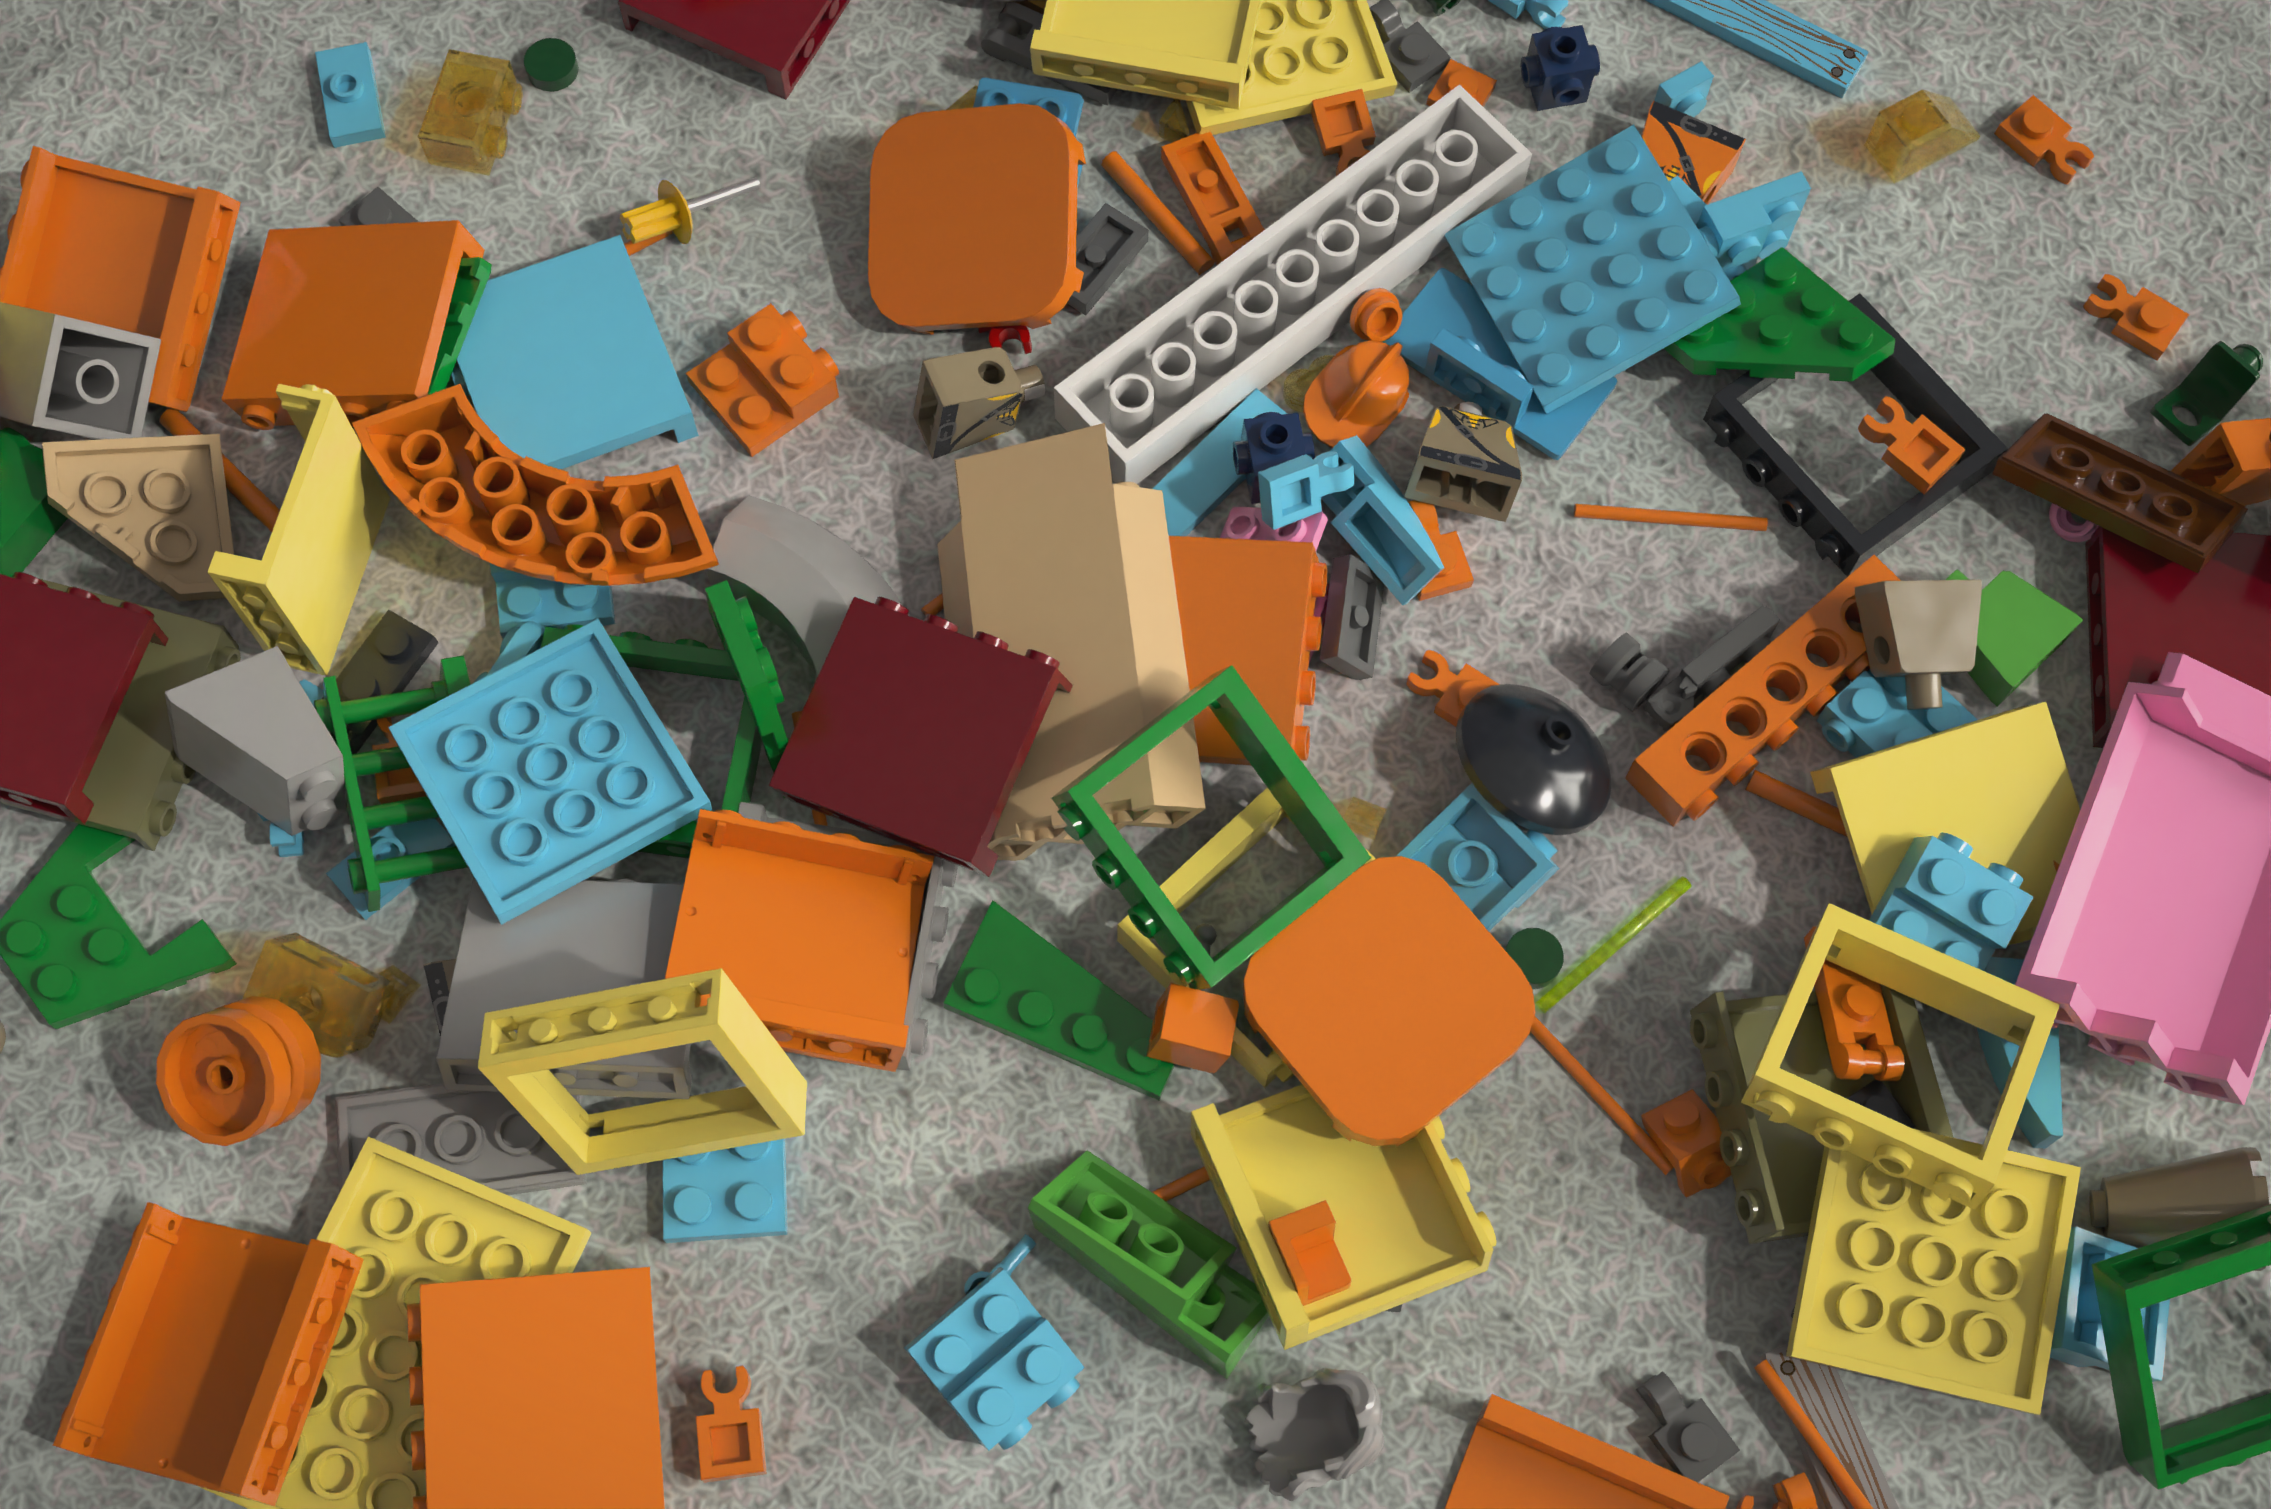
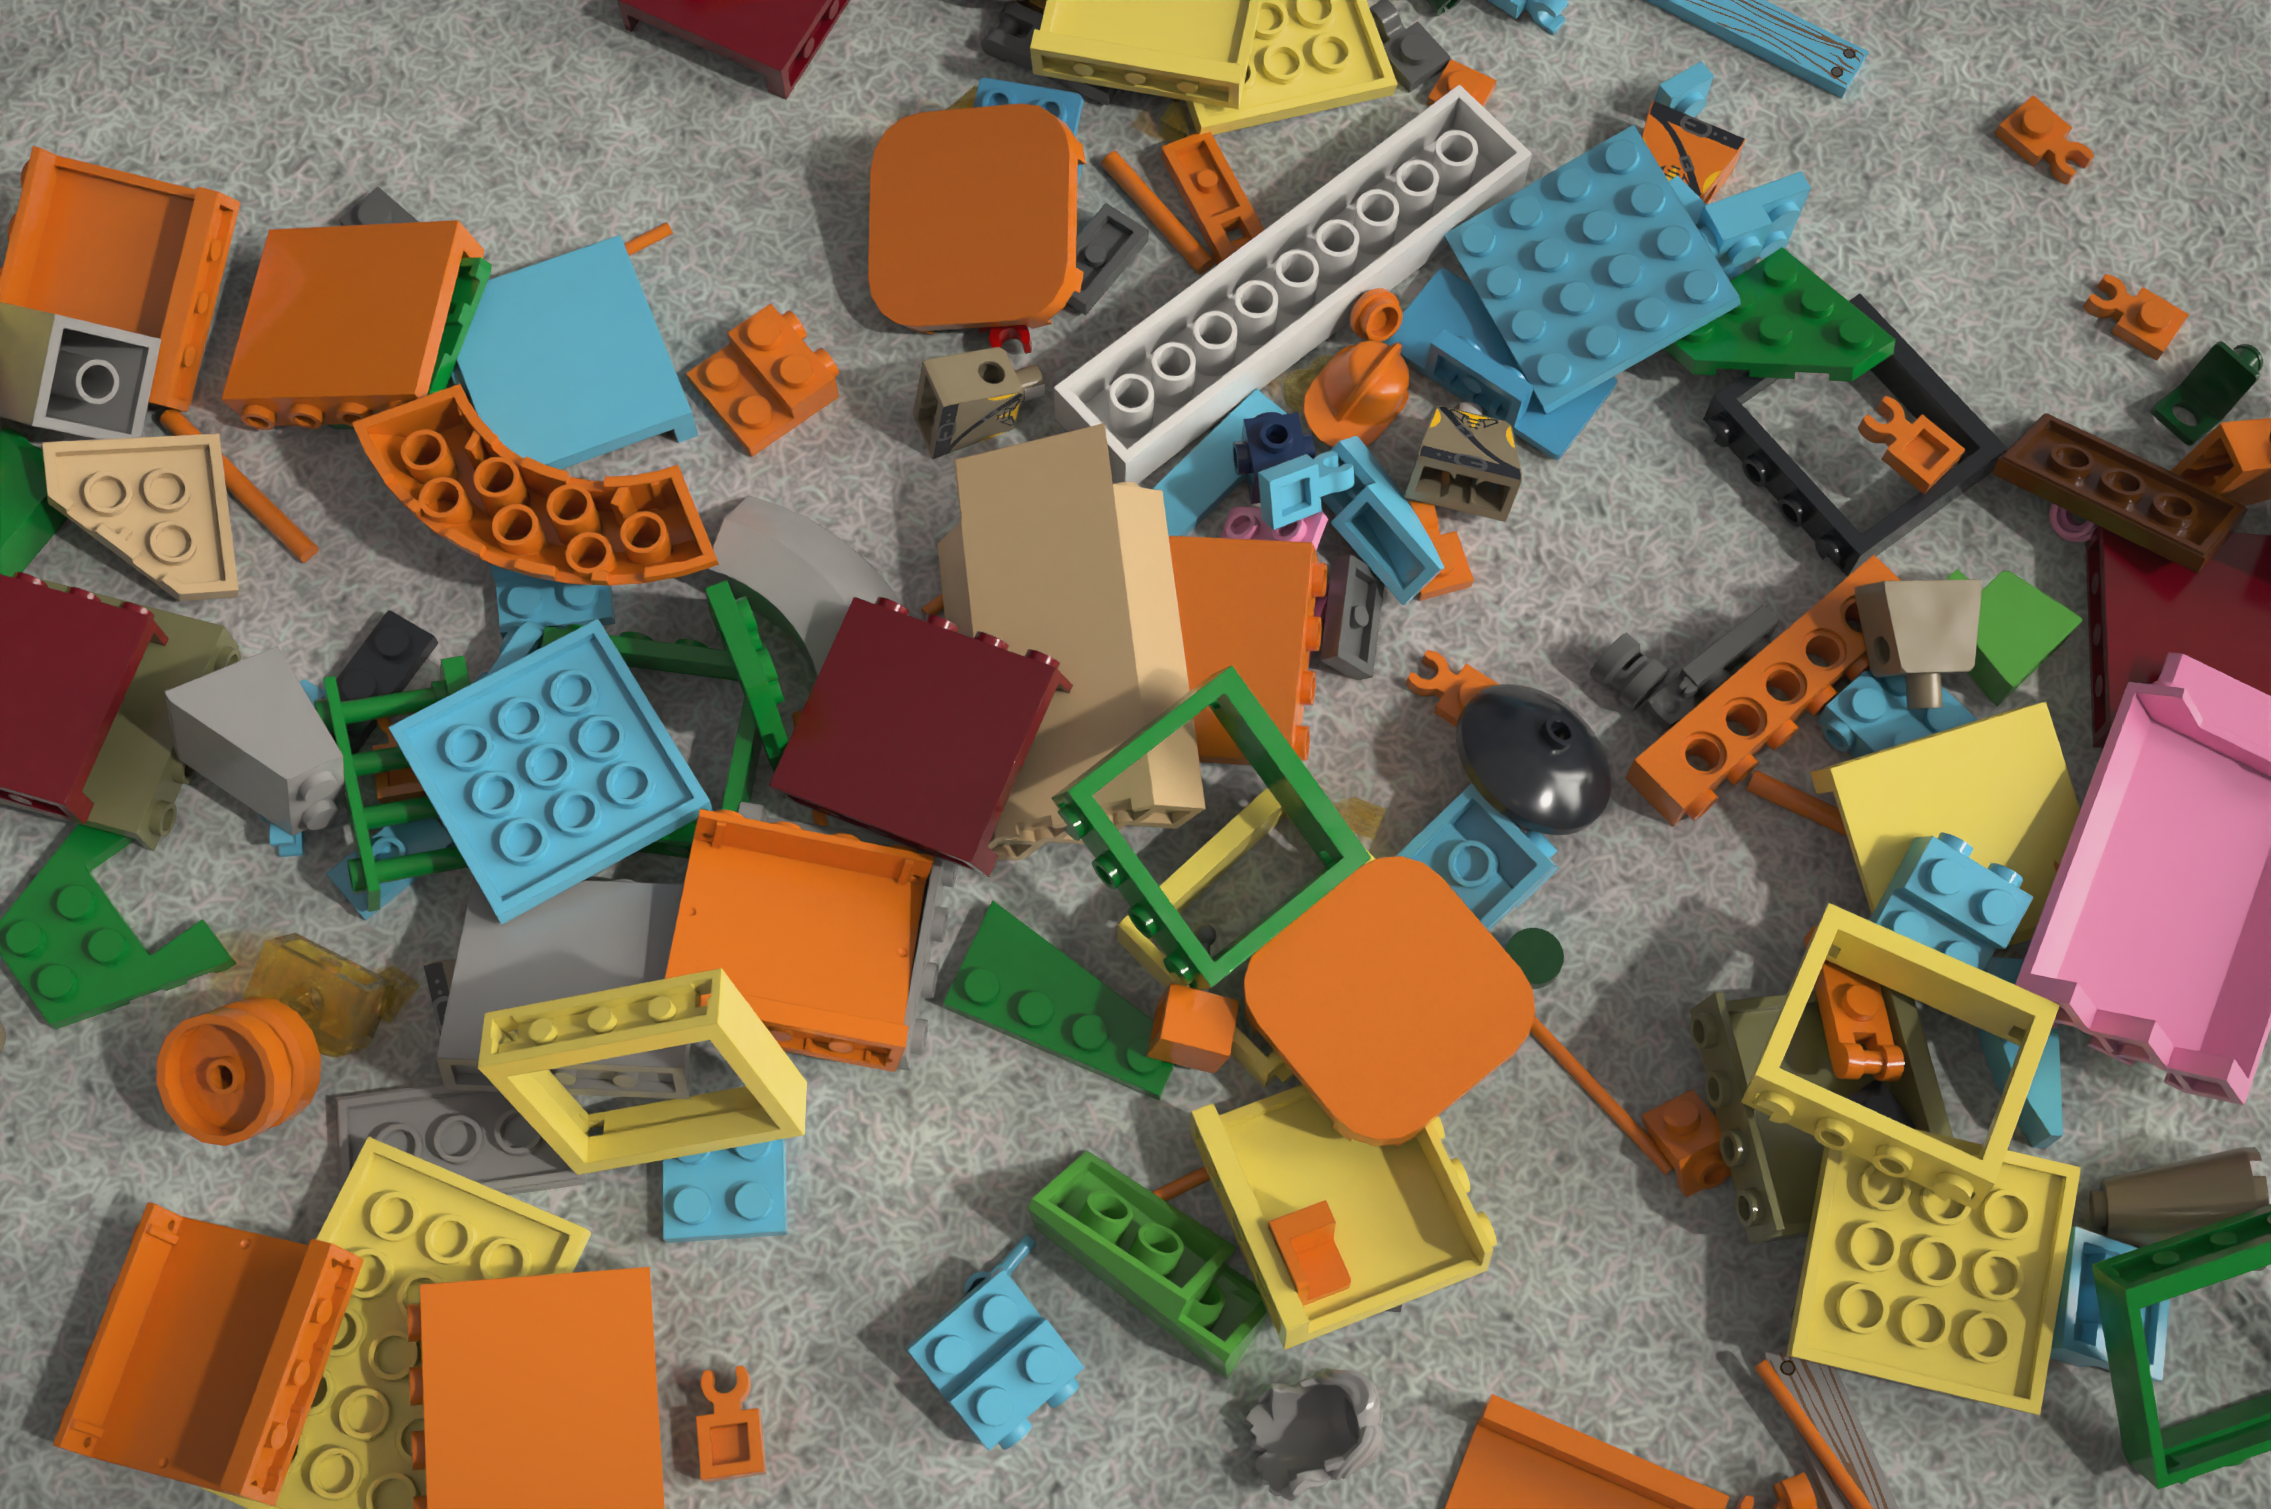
(318, 543): light yellow panel -> none
(350, 94): medium azure plate -> none
(468, 87): clear yellow brick -> none
(551, 64): dark green tile -> none
(674, 212): yellow piece -> none
(1343, 126): orange plate -> none
(1559, 67): dark blue brick -> none
(1613, 944): clear neon green axle -> none
(1670, 517): orange axle -> none
(1690, 1436): dark grey plate -> none
(1918, 133): clear yellow slope -> none

